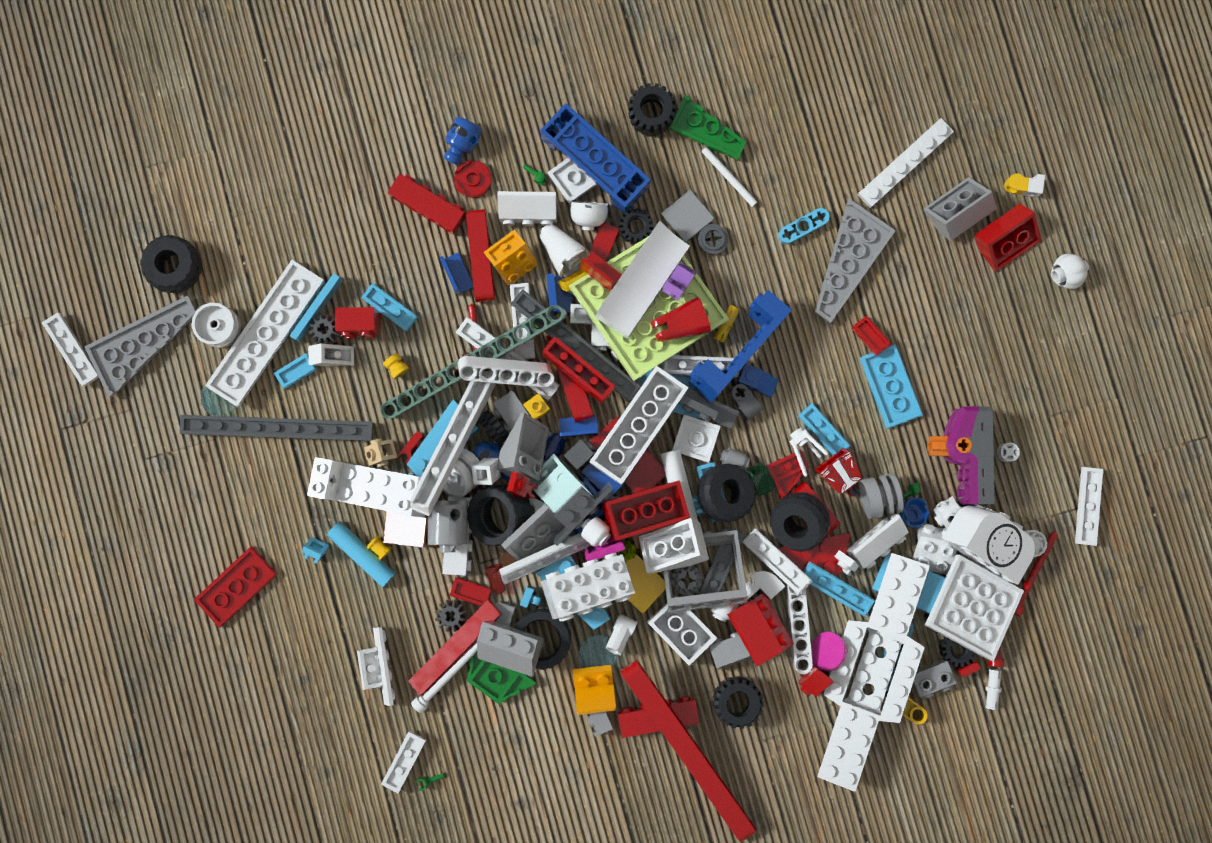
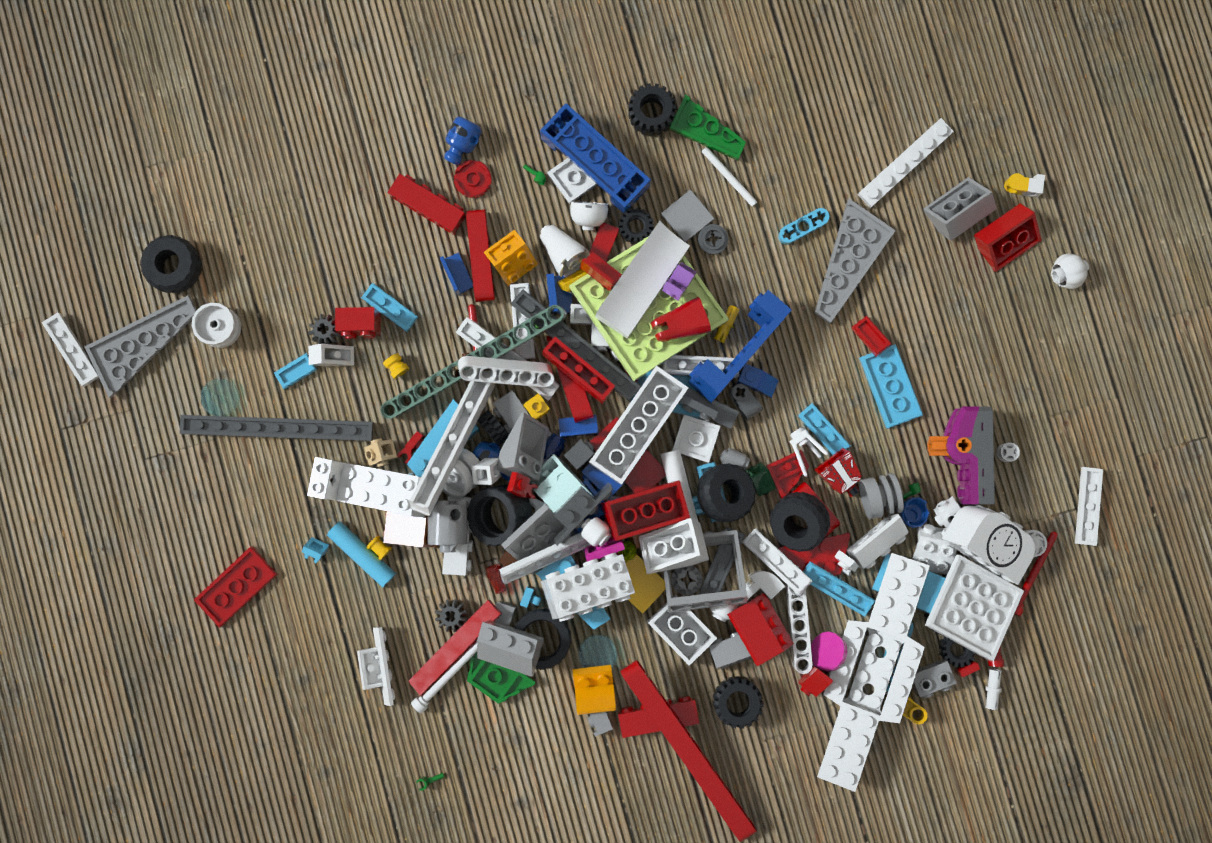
(265, 333): white plate -> none
(316, 307): medium azure tile -> none
(403, 761): white plate -> none
(470, 591): red tile -> none
(527, 208): white slope -> none
(622, 631): white piece -> none

